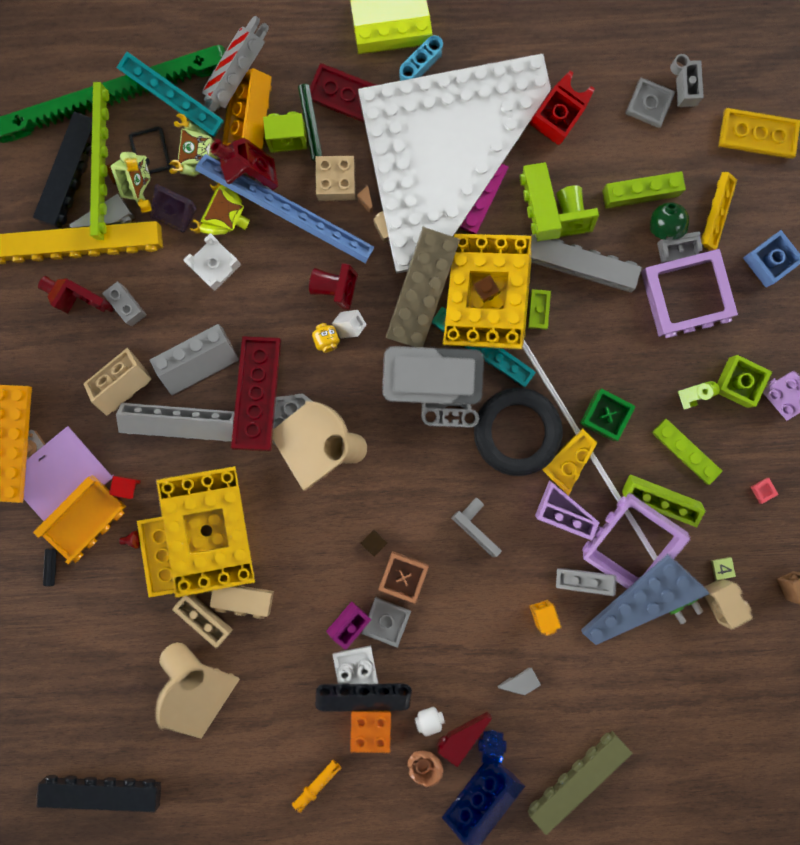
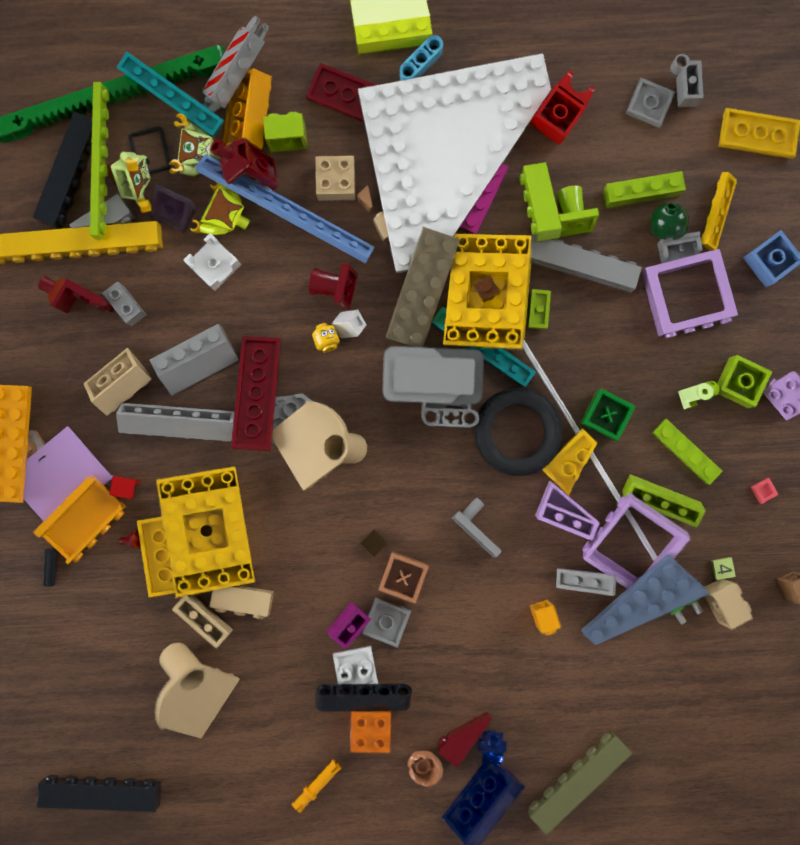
(310, 122): dark green axle -> none
(429, 721): white head -> none
(522, 683): light grey slope -> none

